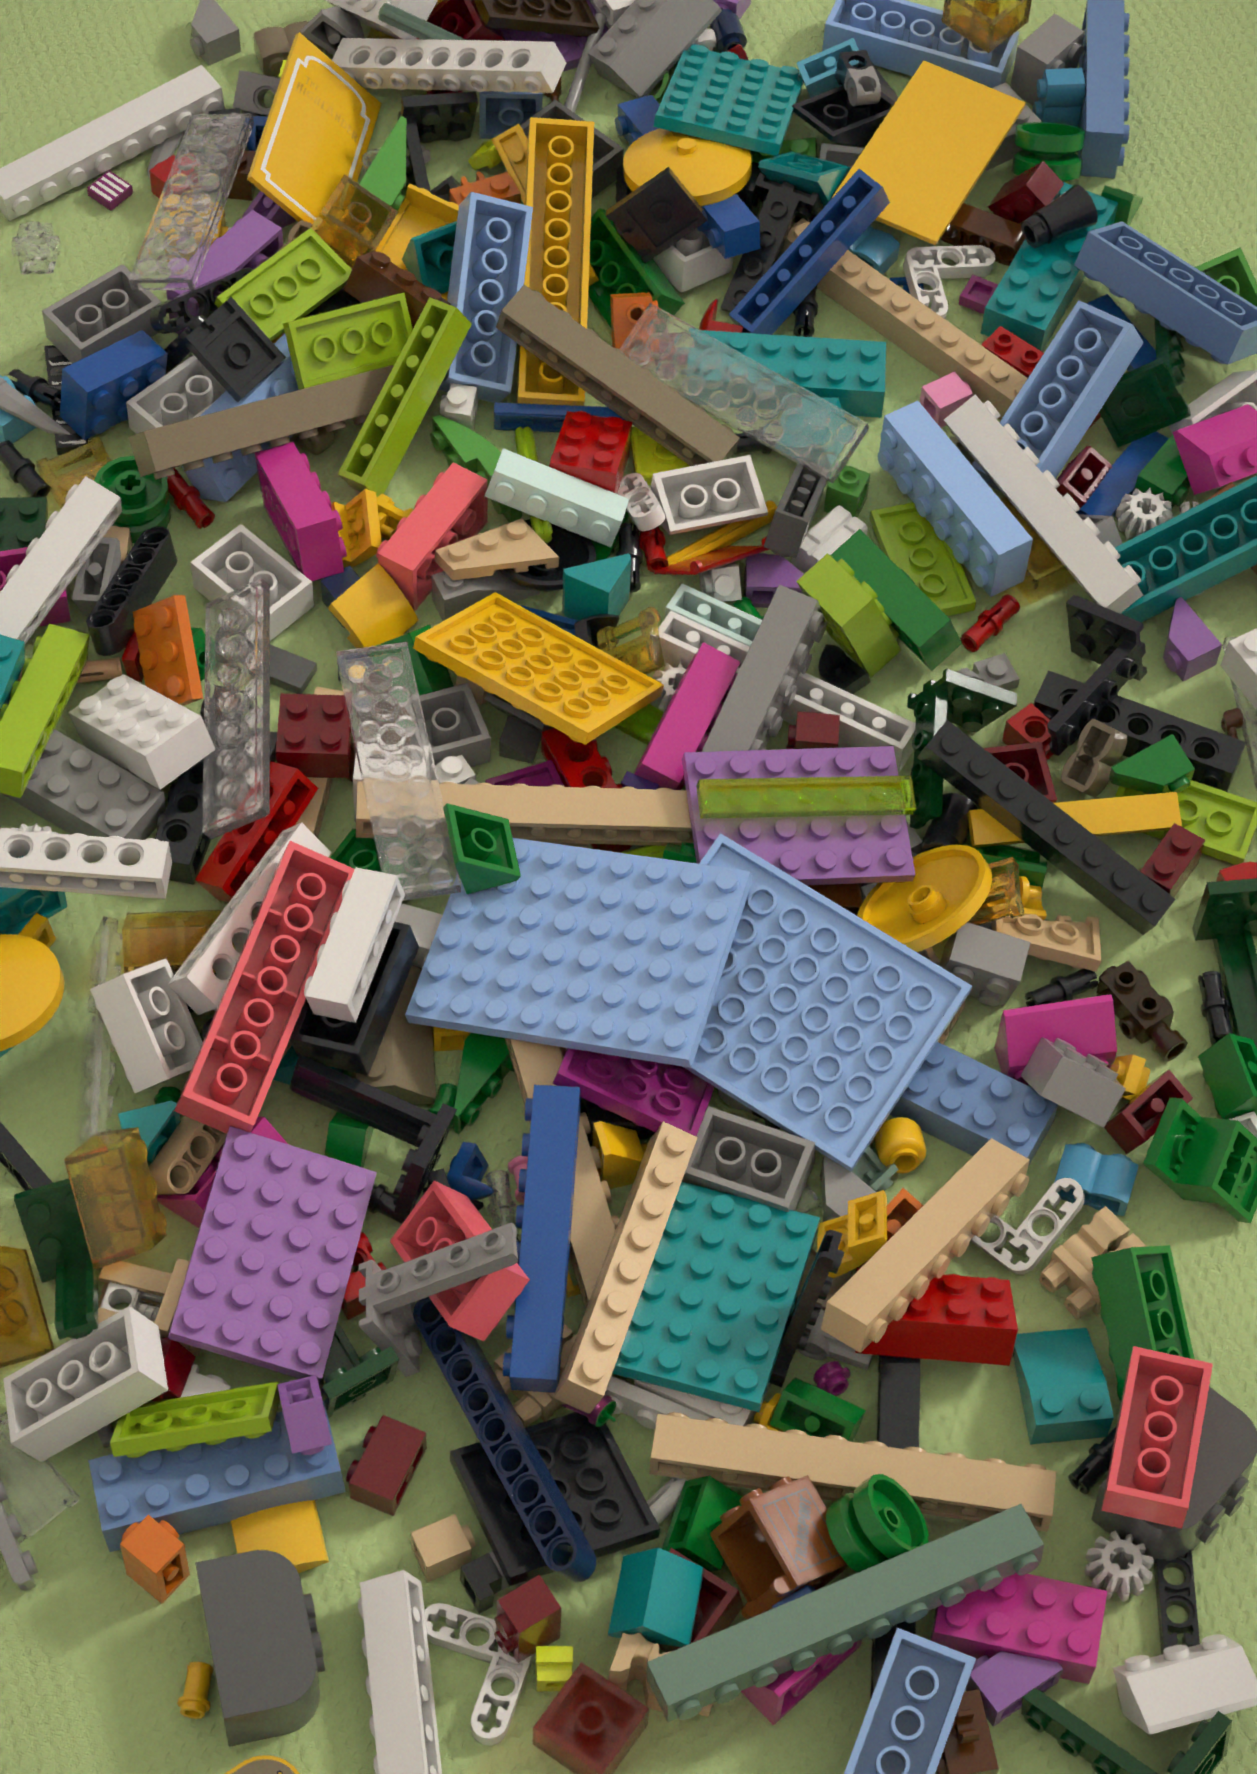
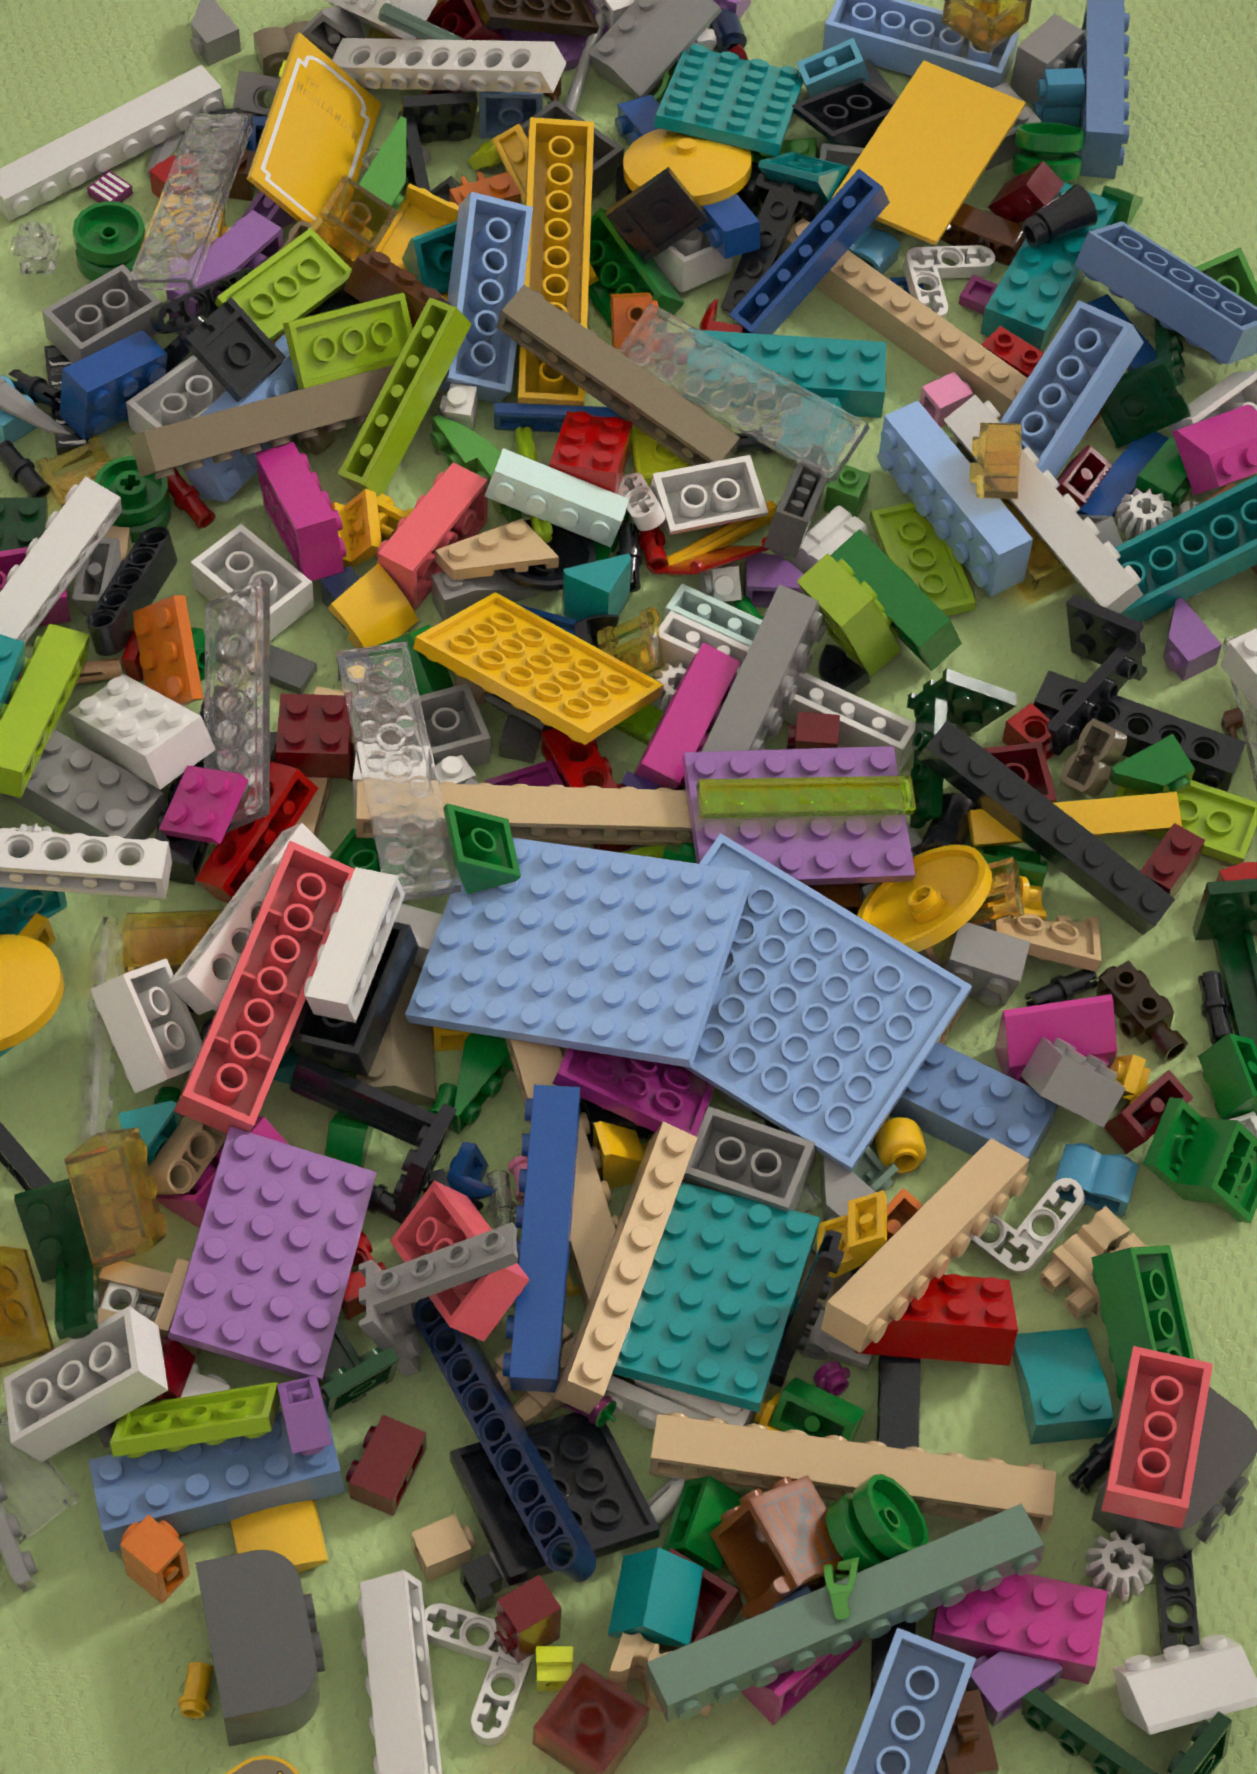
(107, 237): none -> green wheel
(203, 804): none -> dark pink plate
(805, 315): black pin -> none
(838, 1592): none -> bright green helmet
(859, 82): light grey leg -> none
(990, 623): red pin -> none
(995, 671): light grey plate -> none
(998, 460): none -> clear yellow brick

